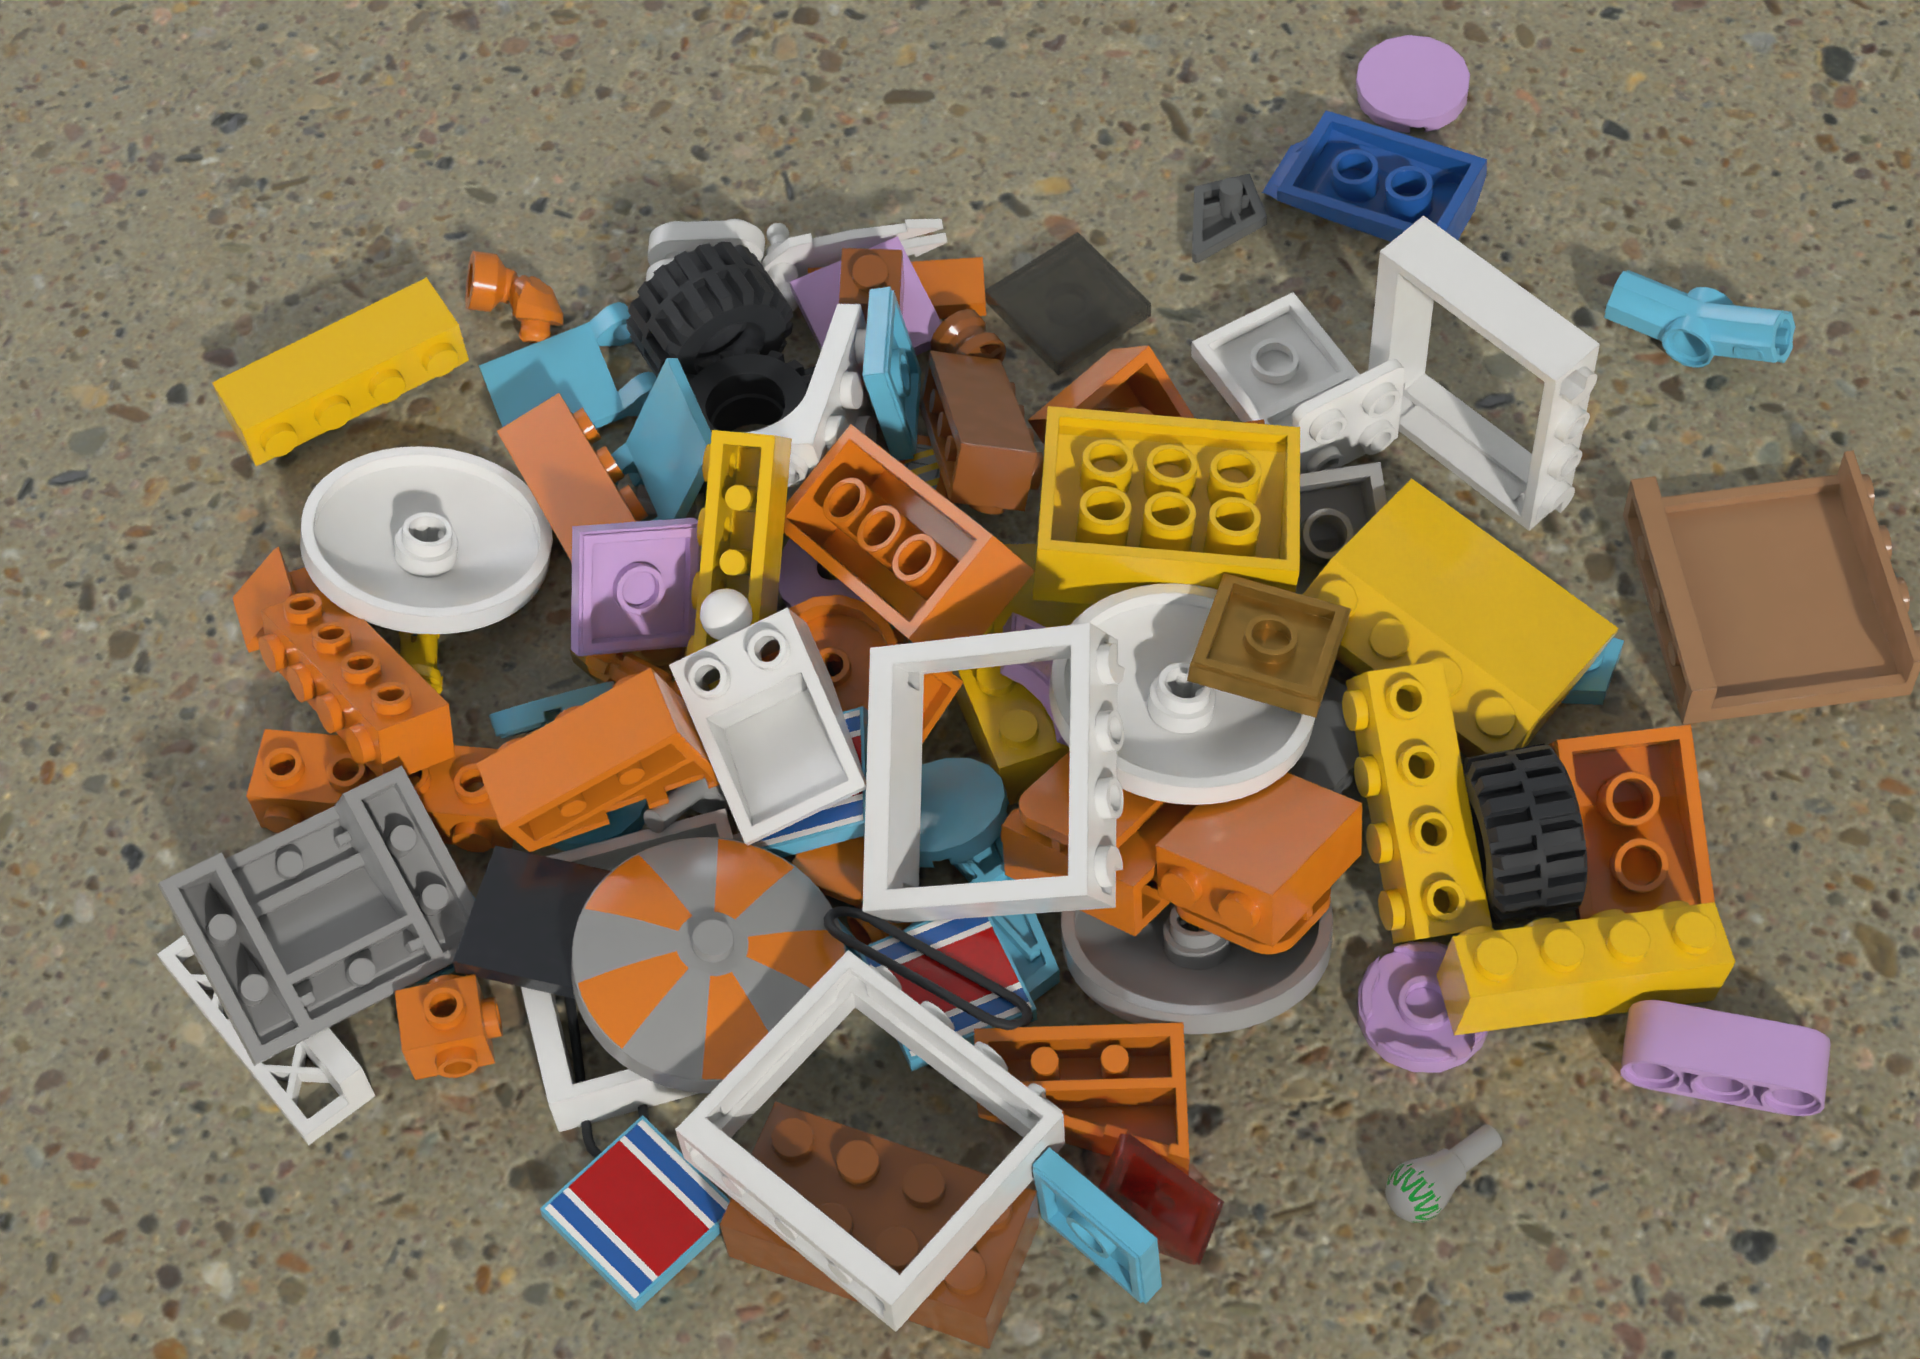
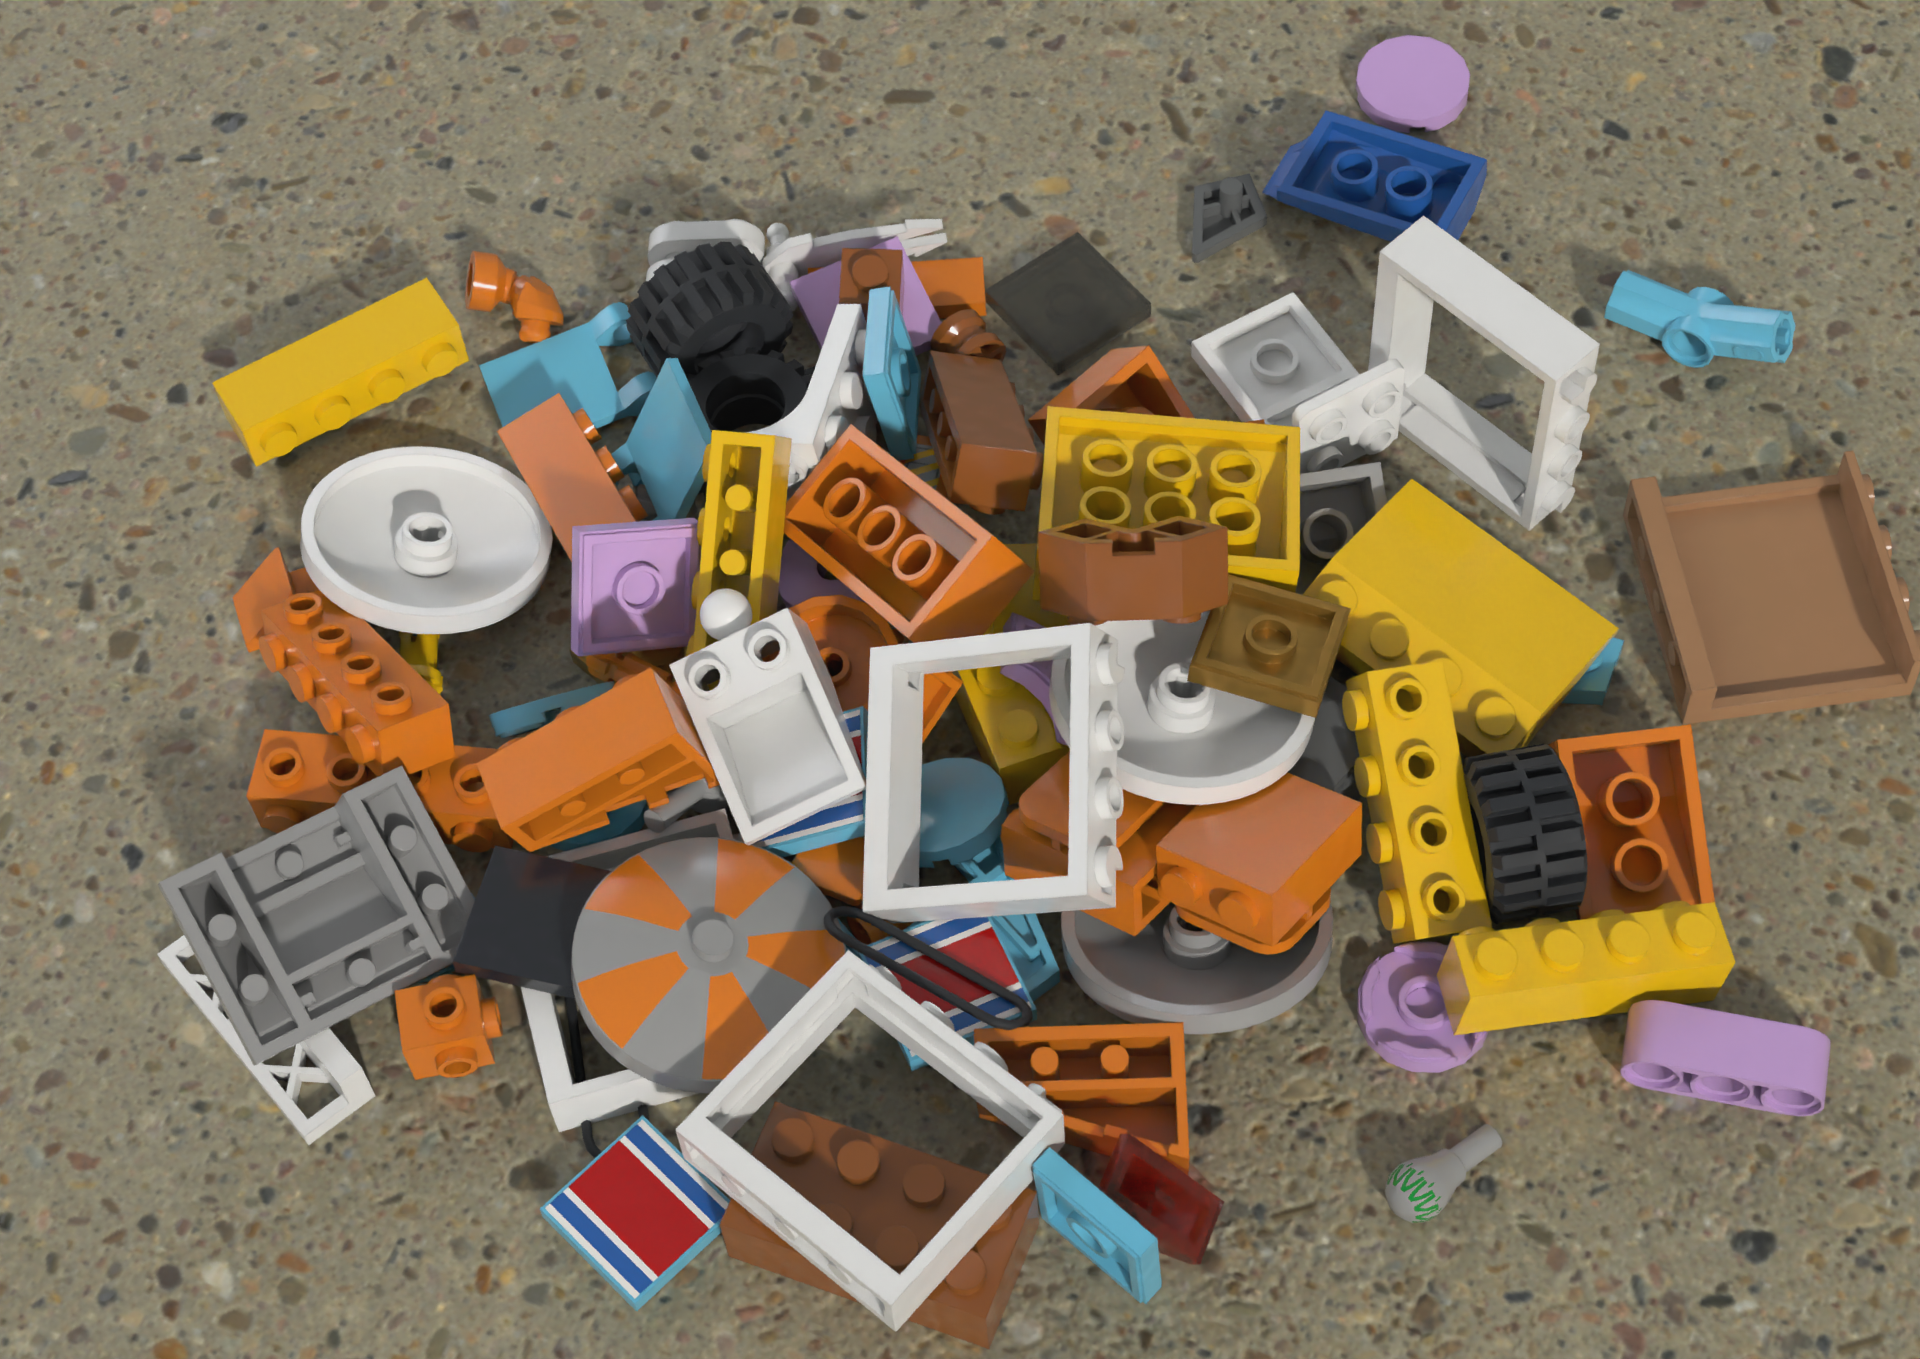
(1142, 573): none -> dark orange brick

